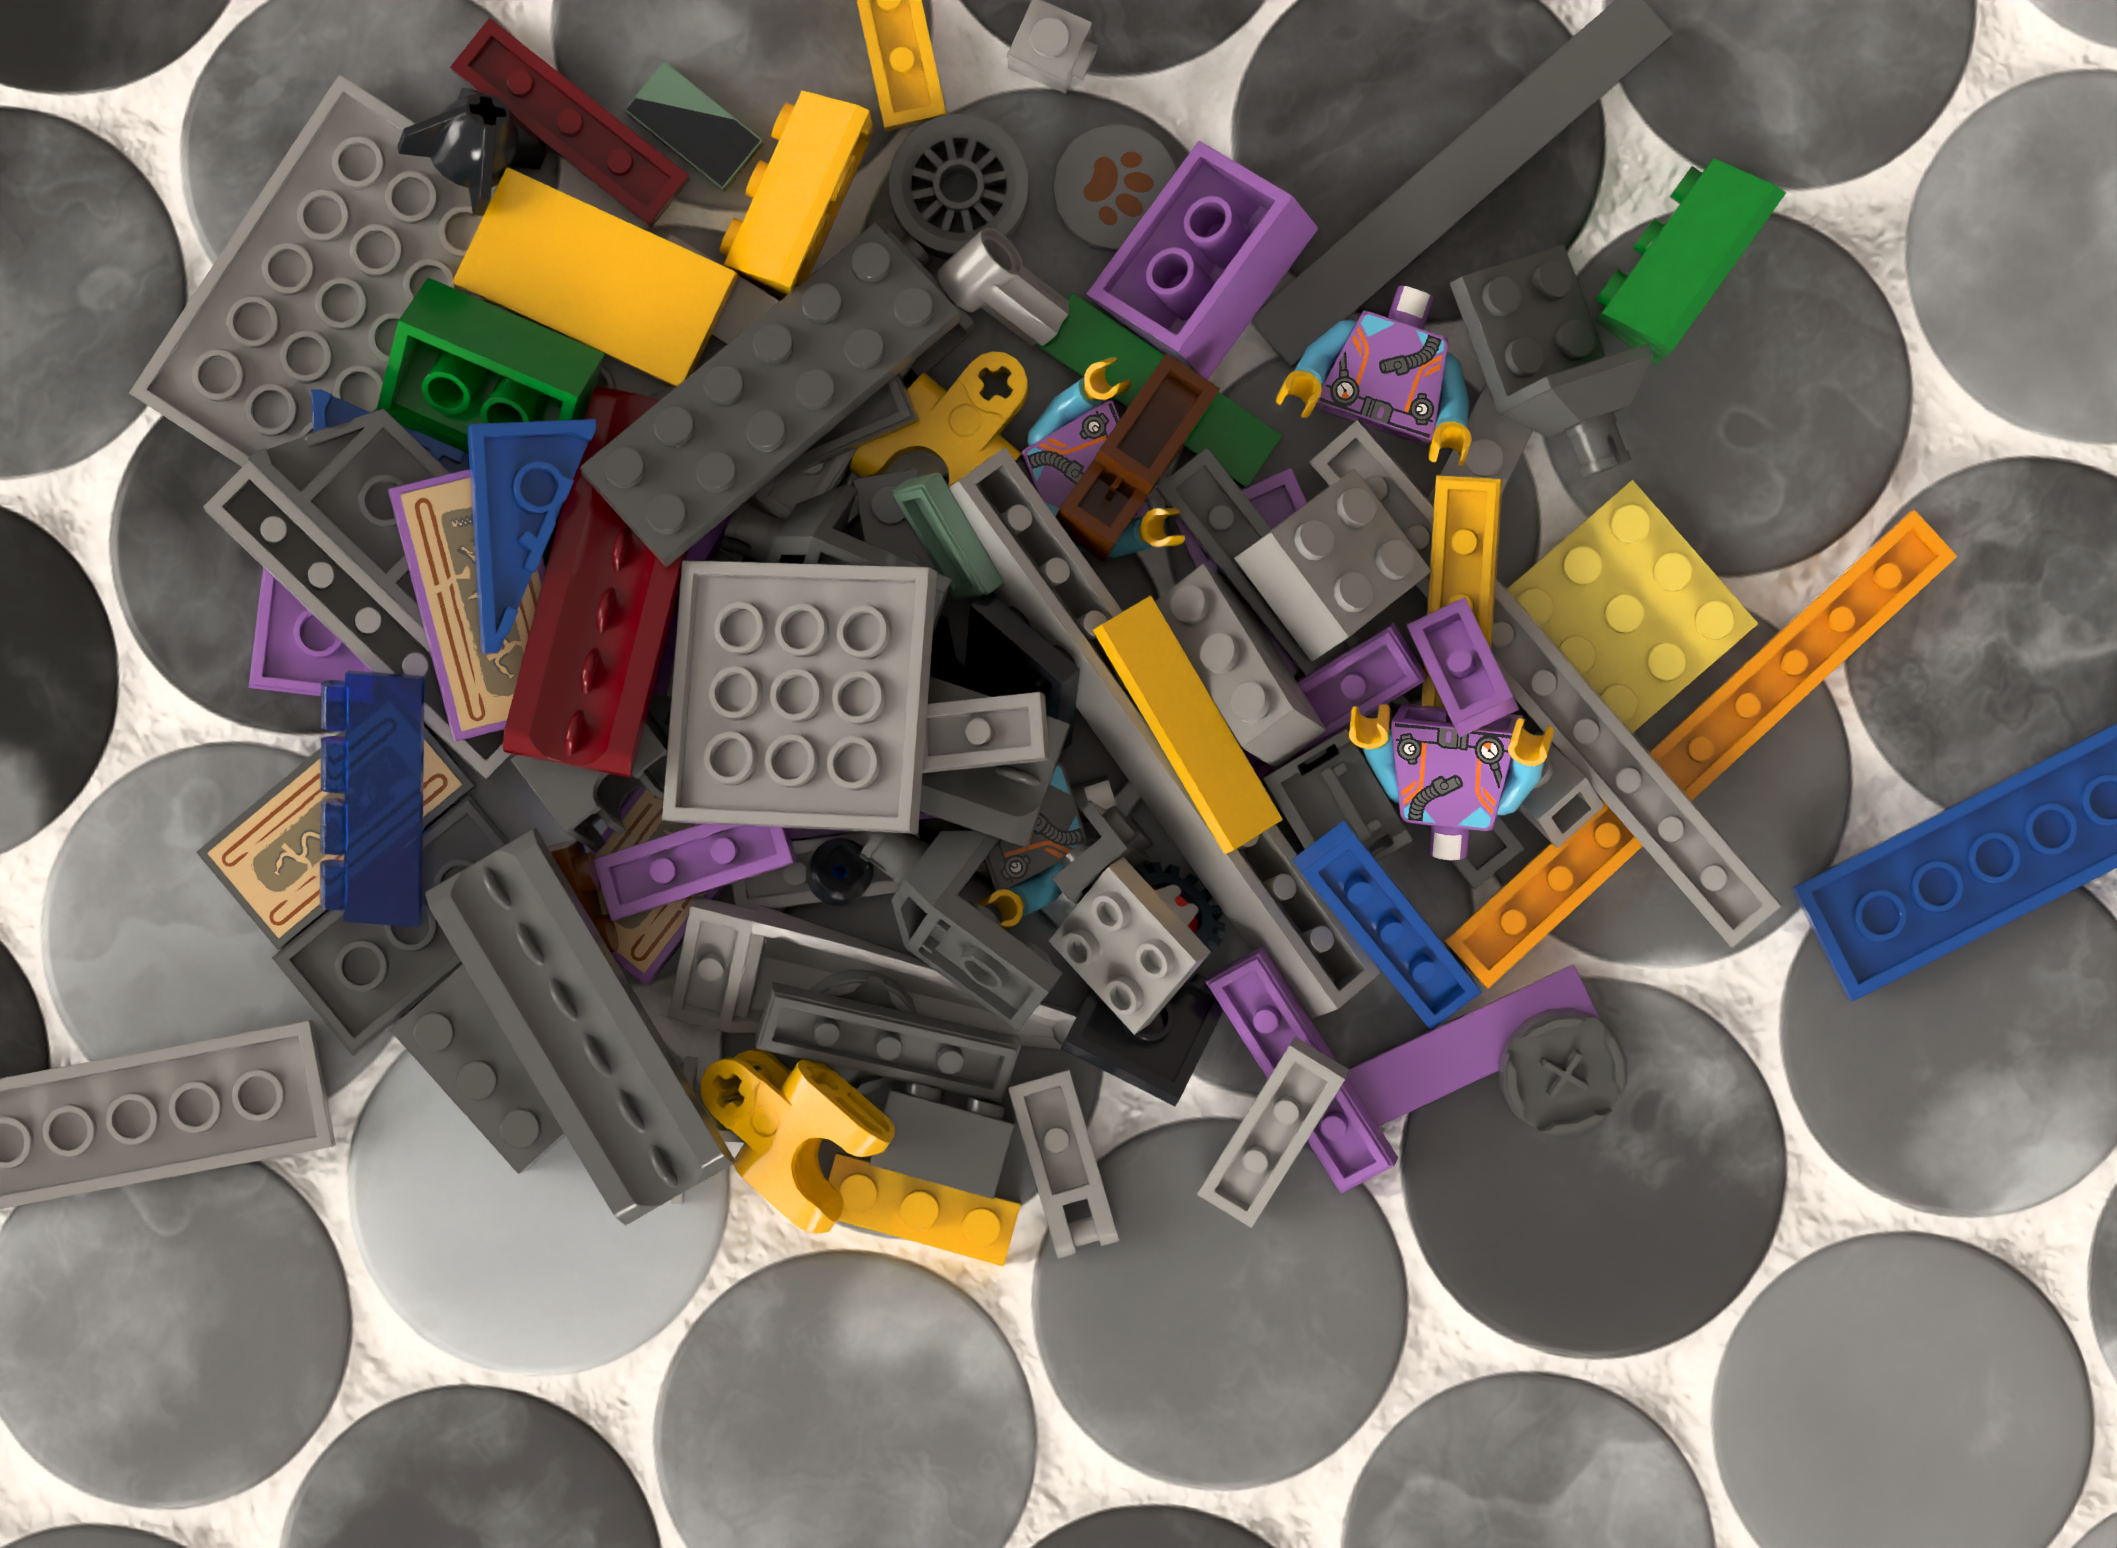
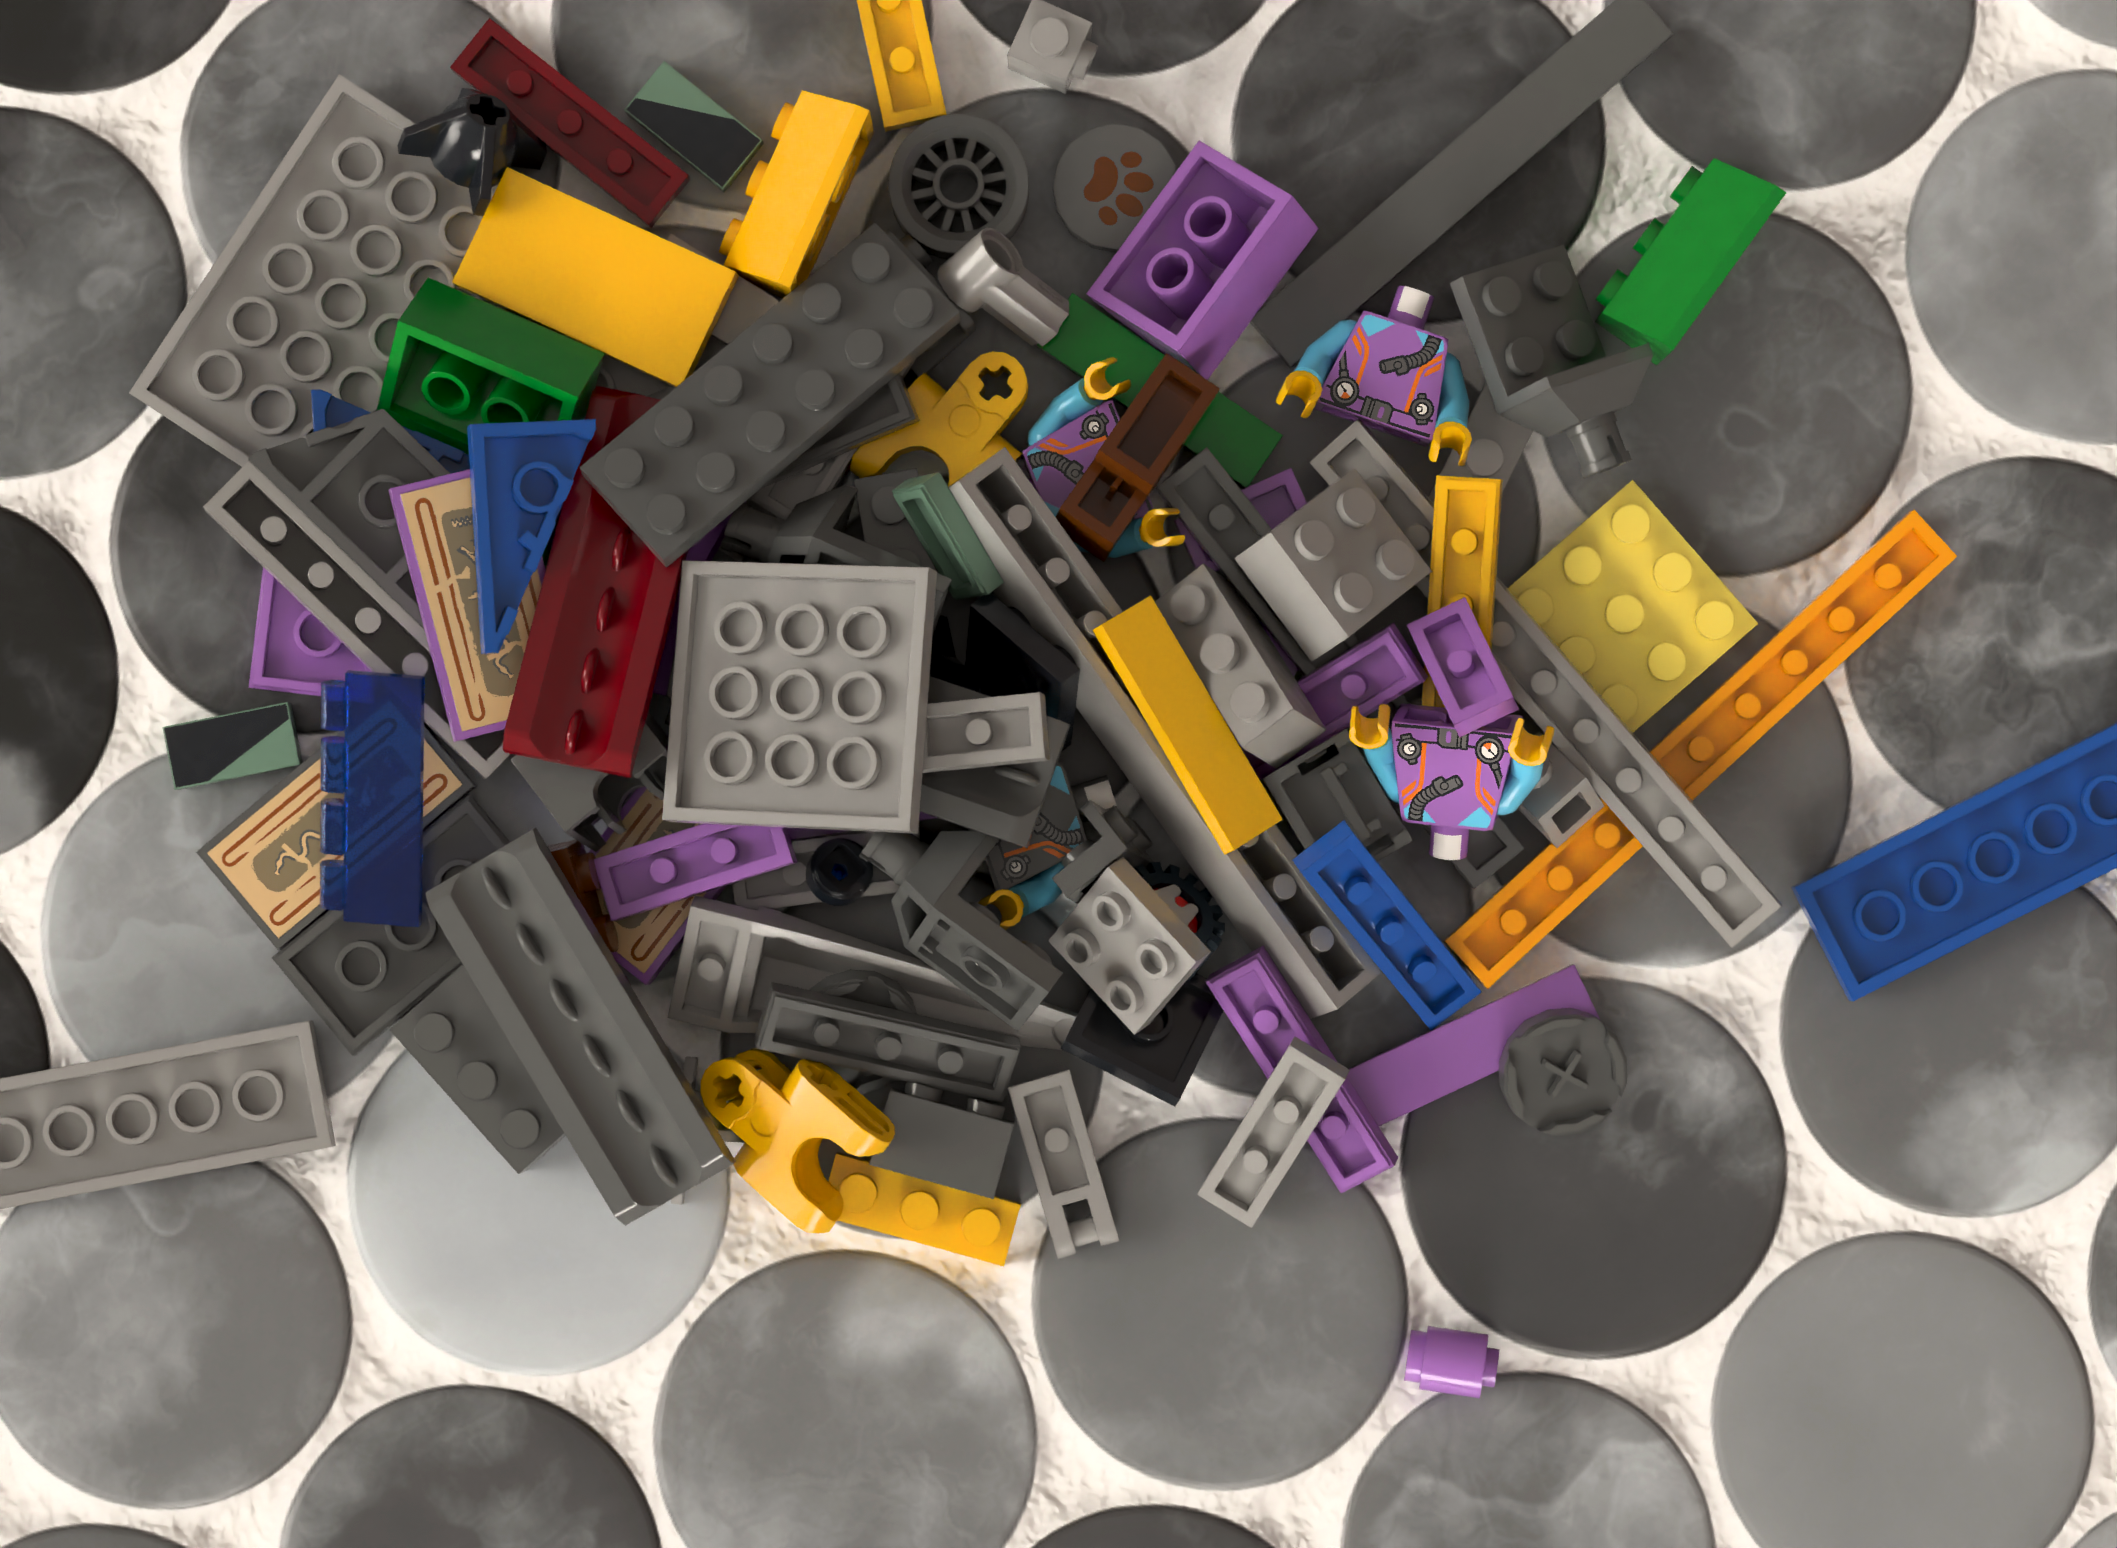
(232, 746): none -> black tile
(1451, 1361): none -> medium lavender brick

